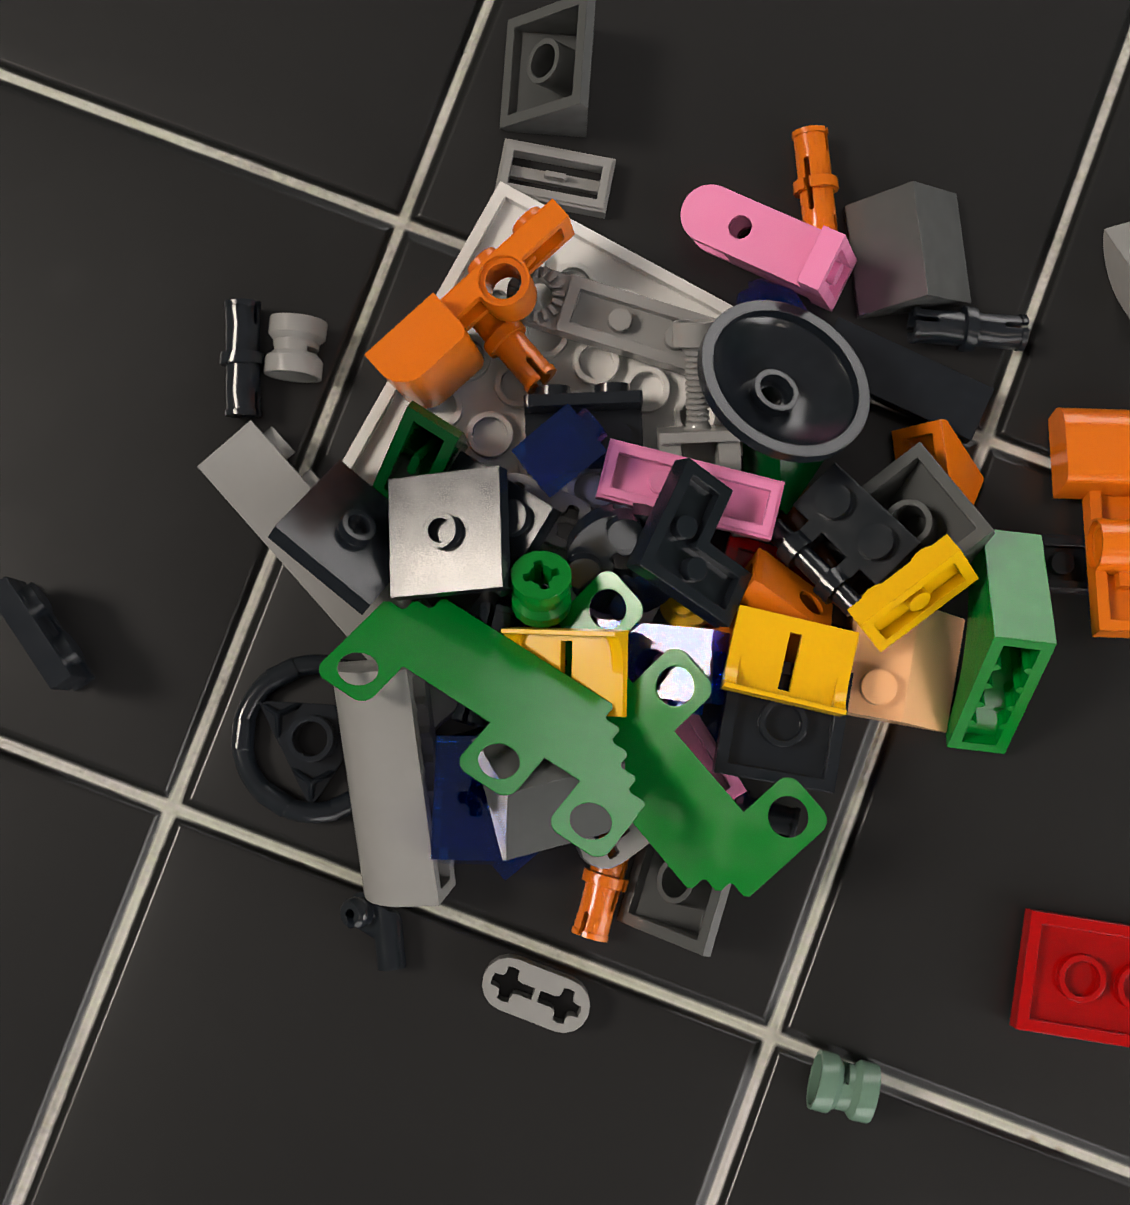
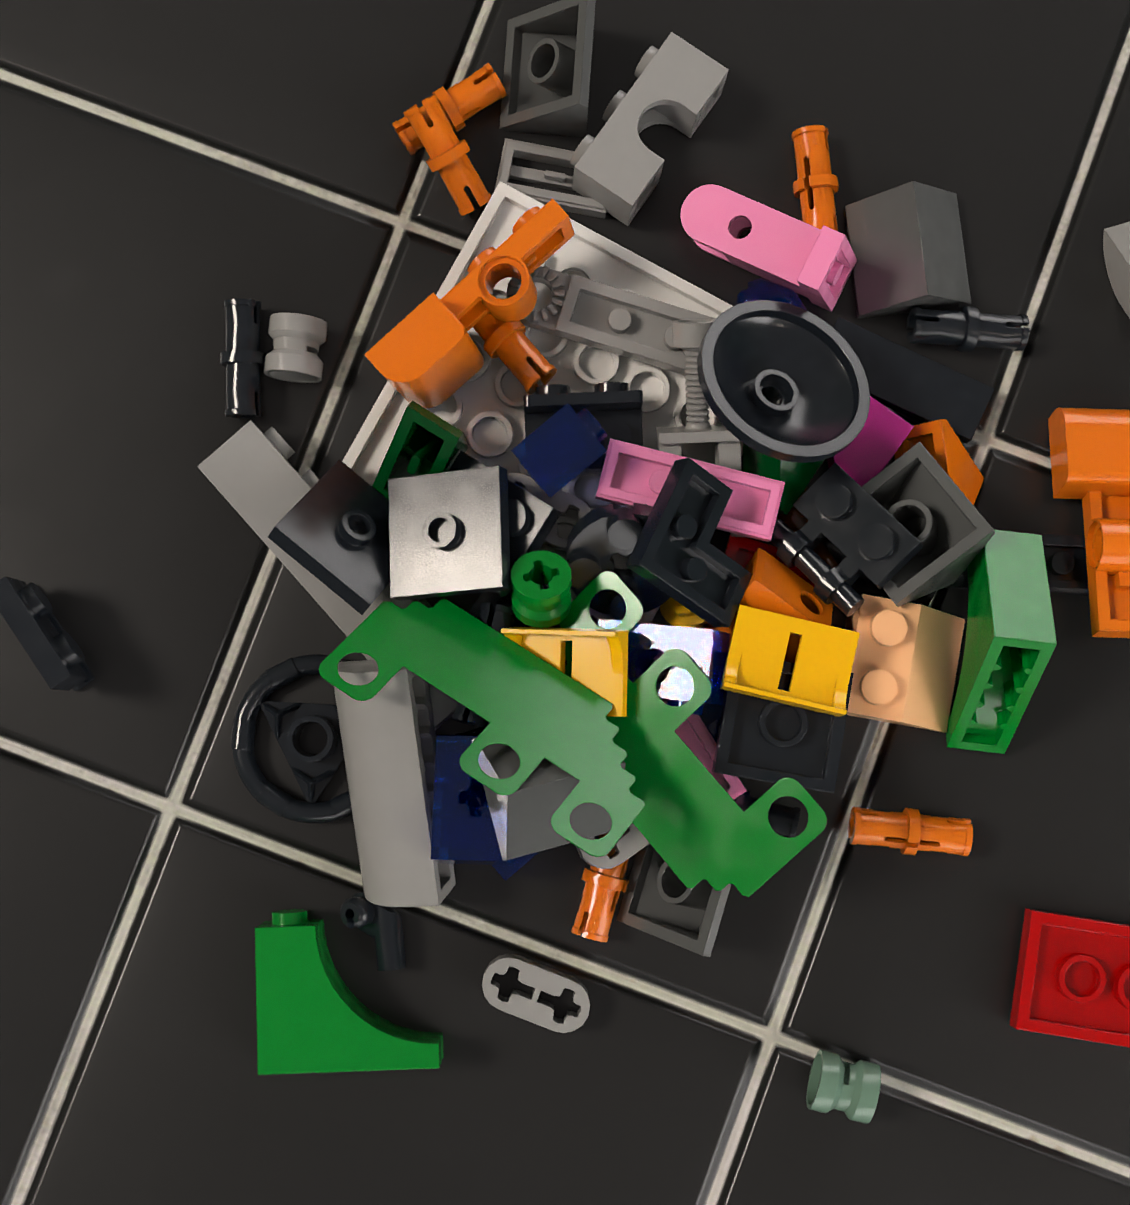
(312, 1018): none -> green arch
(447, 155): none -> orange pin
(458, 104): none -> orange pin
(672, 89): none -> light grey arch
(874, 444): none -> dark pink slope
(910, 831): none -> orange pin
(913, 592): yellow plate -> none

